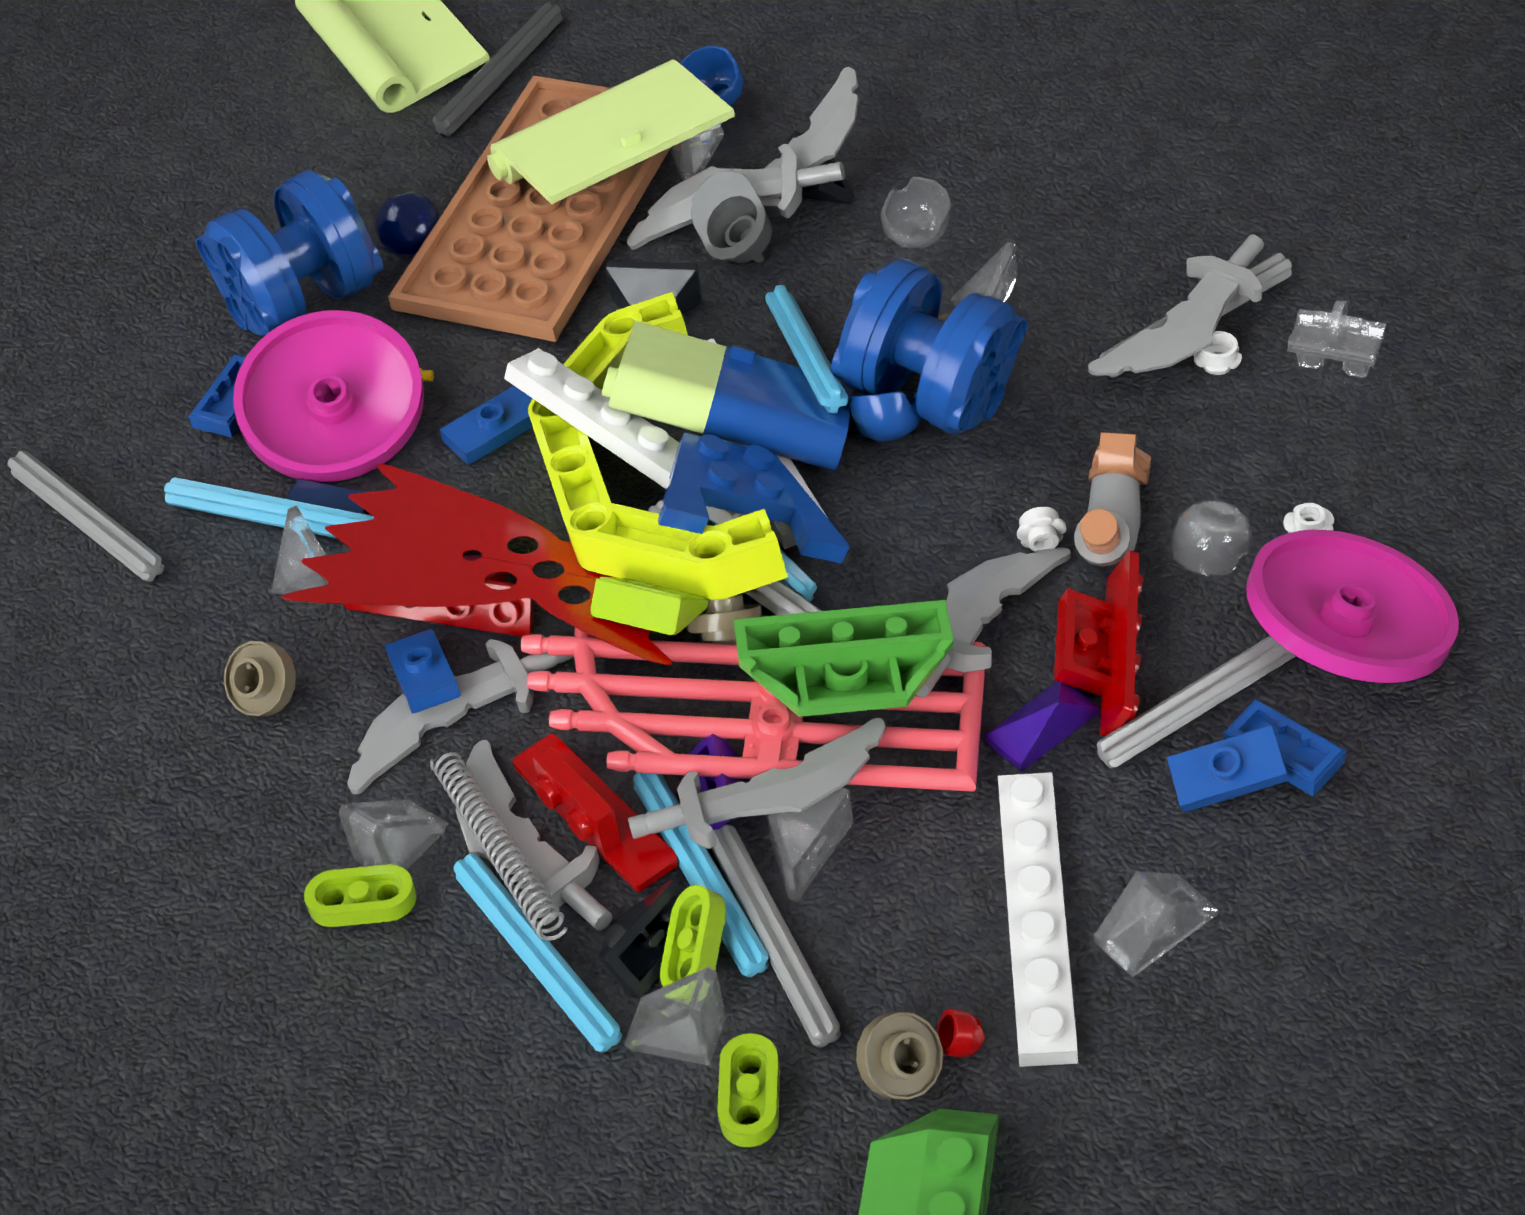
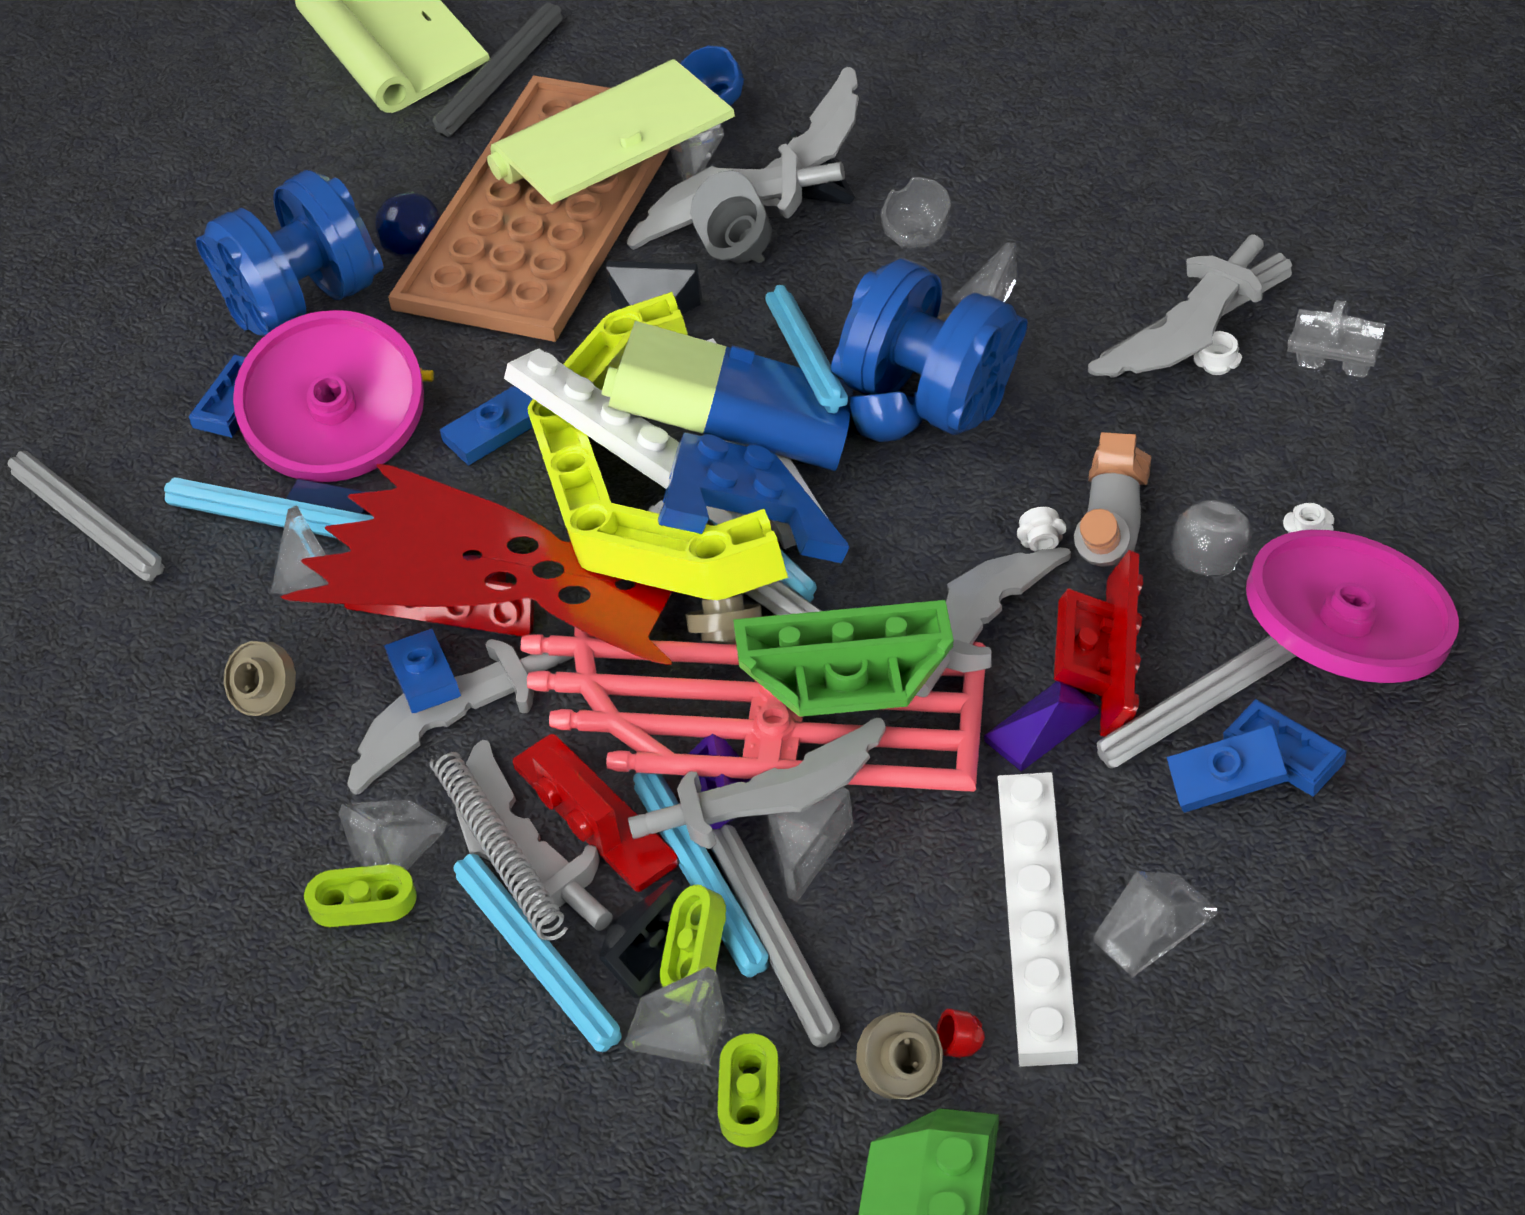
(645, 605): slope -> none

